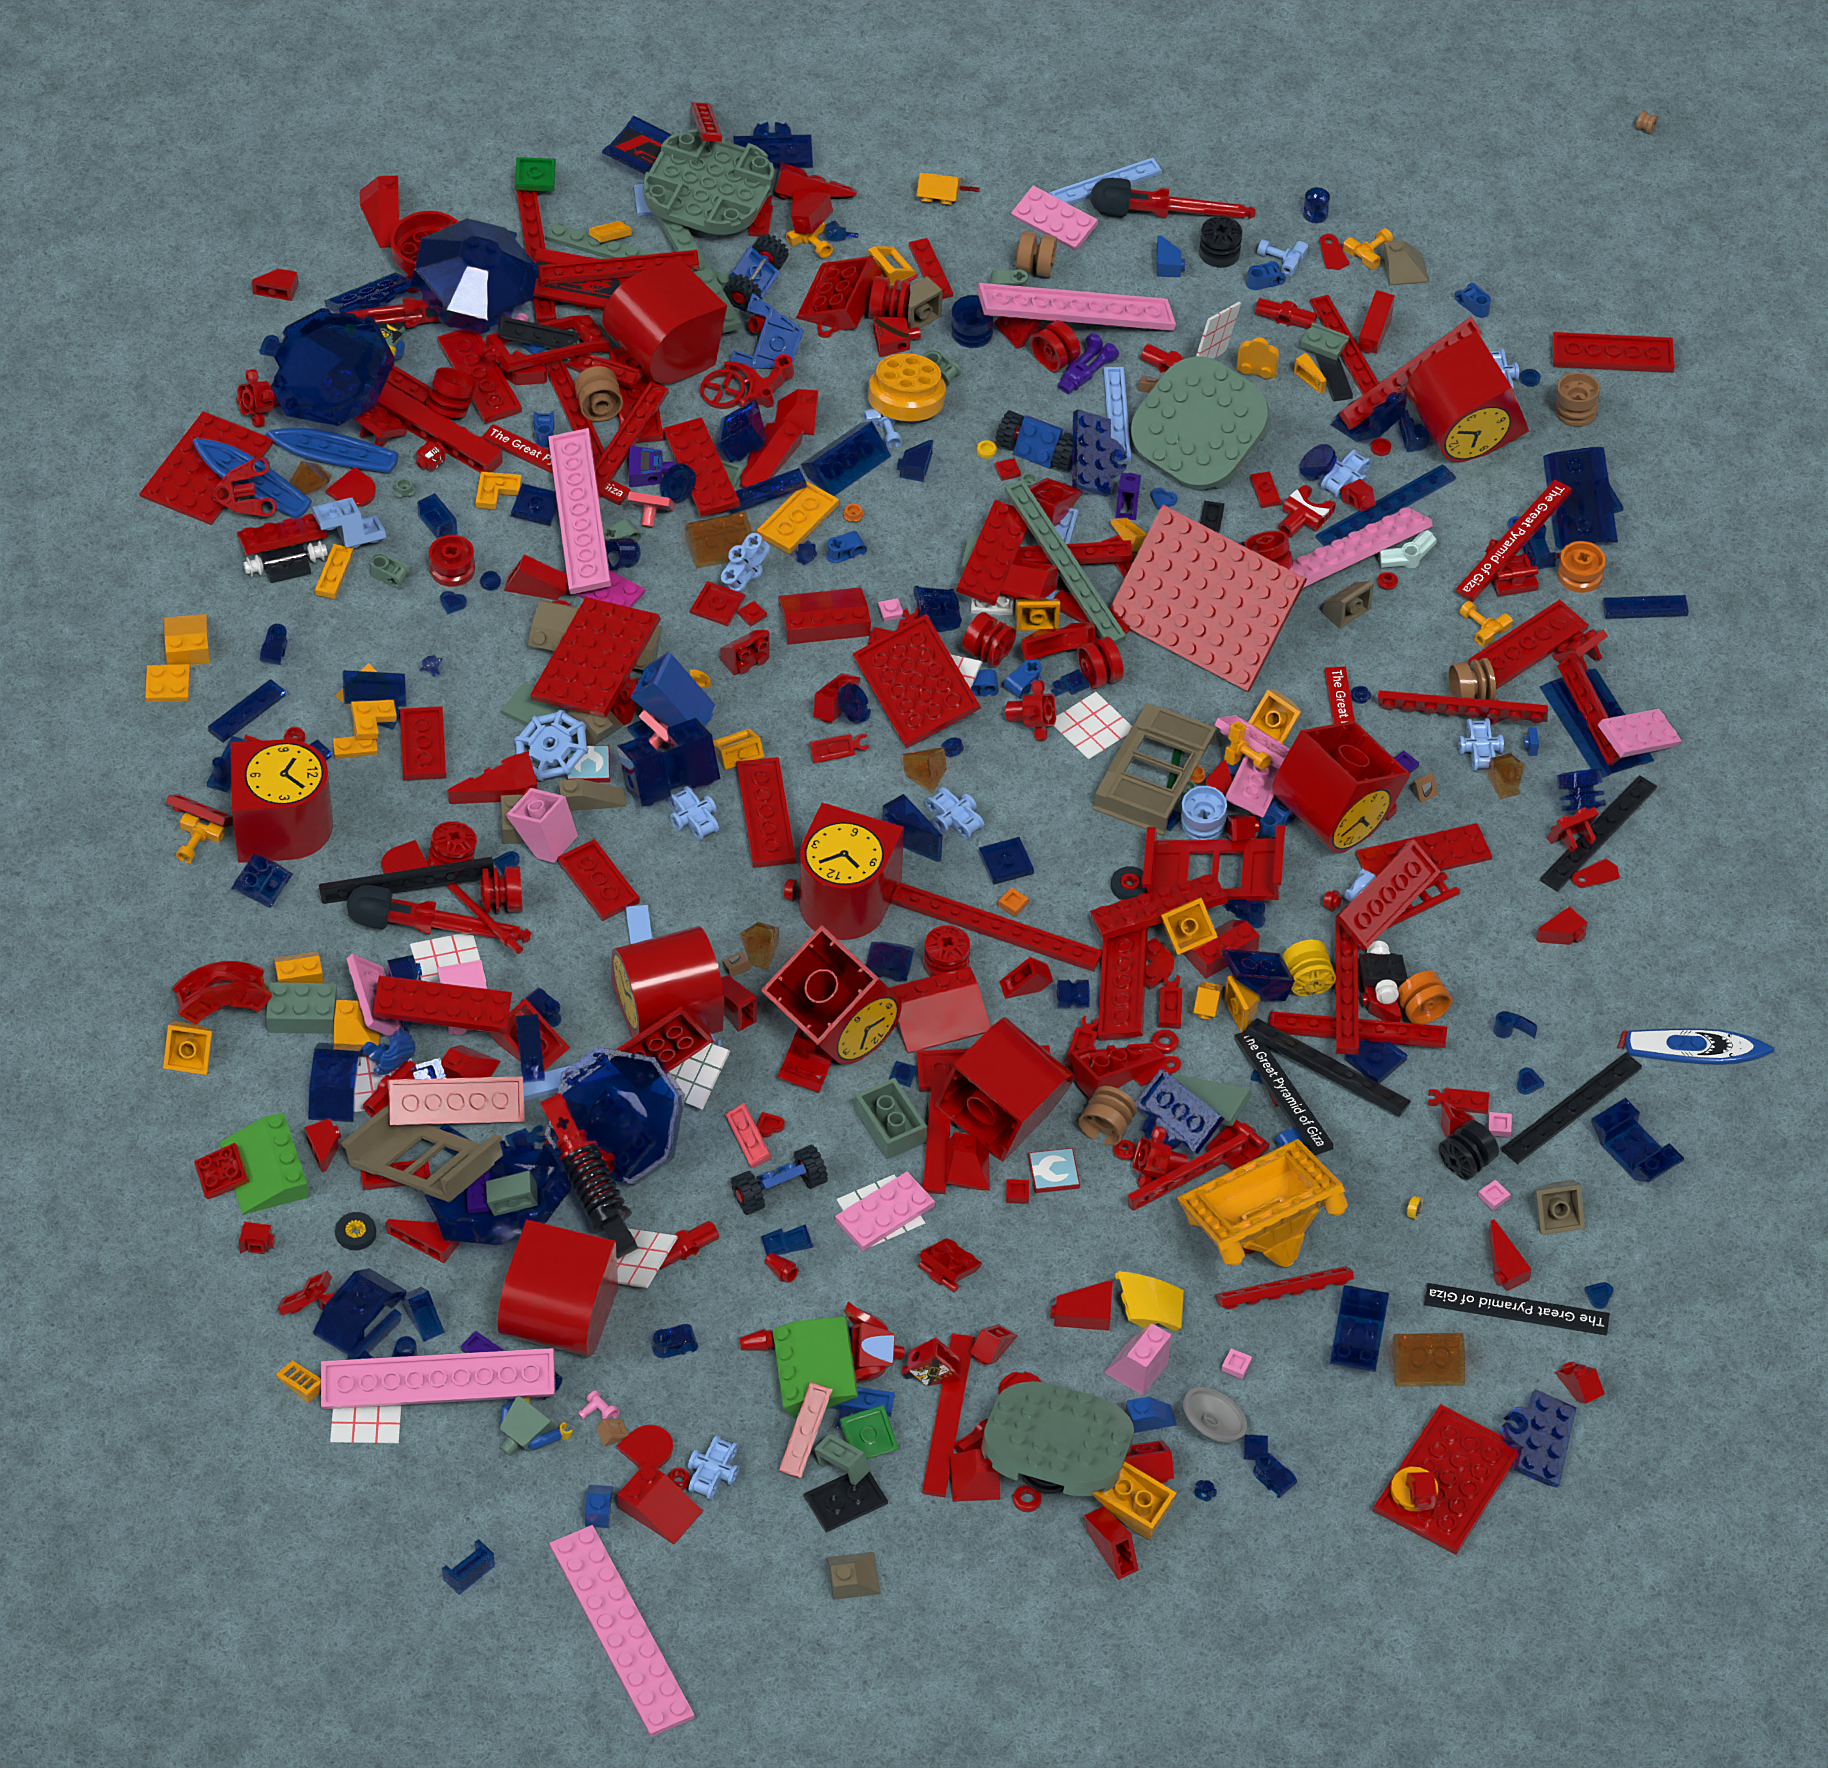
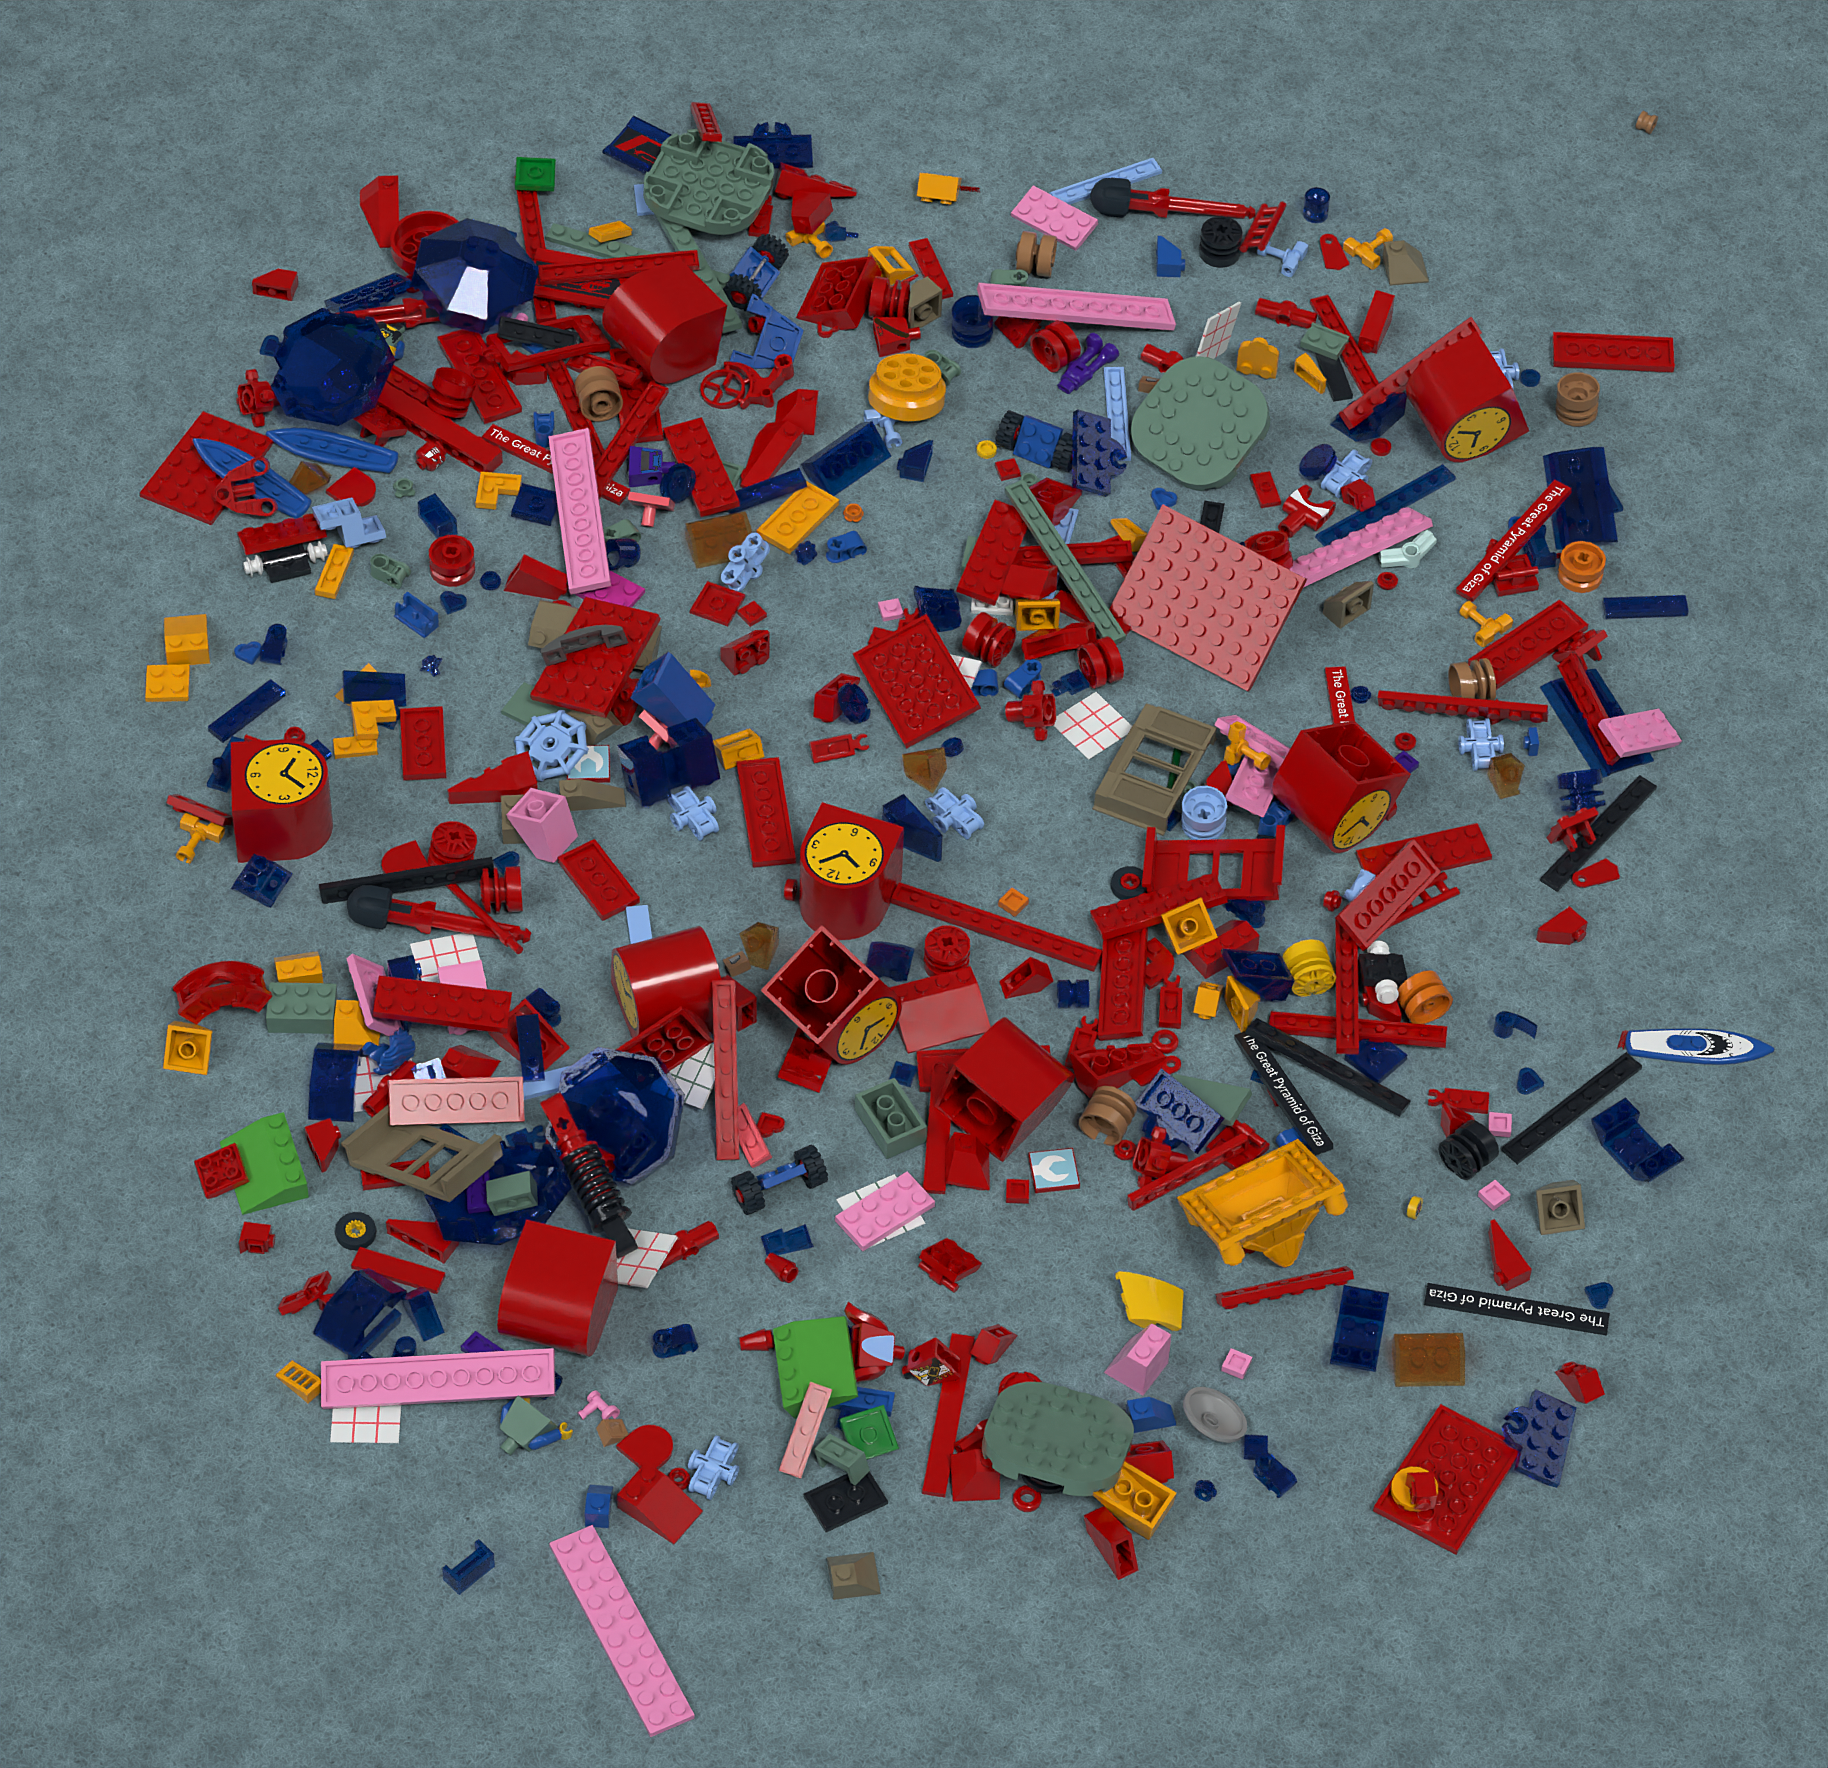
(249, 652): none -> blue tile
(399, 1270): none -> red tile
(416, 615): none -> blue hinge
(580, 639): none -> dark grey slope
(640, 729): clear blue tile -> none
(725, 1070): none -> red tile
(742, 432): clear blue slope -> none
(825, 615): red slope -> none
(1006, 860): clear blue plate -> none
(1084, 1307): red slope -> none
(1128, 486): dark purple torso -> none
(1198, 775): orange plate -> none
(1242, 827): red slope -> none
(1259, 220): none -> red bar
(1263, 276): blue piece -> none
(1275, 715): light orange slope -> none
(1405, 745): none -> red plate
(1414, 436): clear blue plate -> none
(1425, 787): medium nougat slope -> none
(1474, 300): blue piece -> none

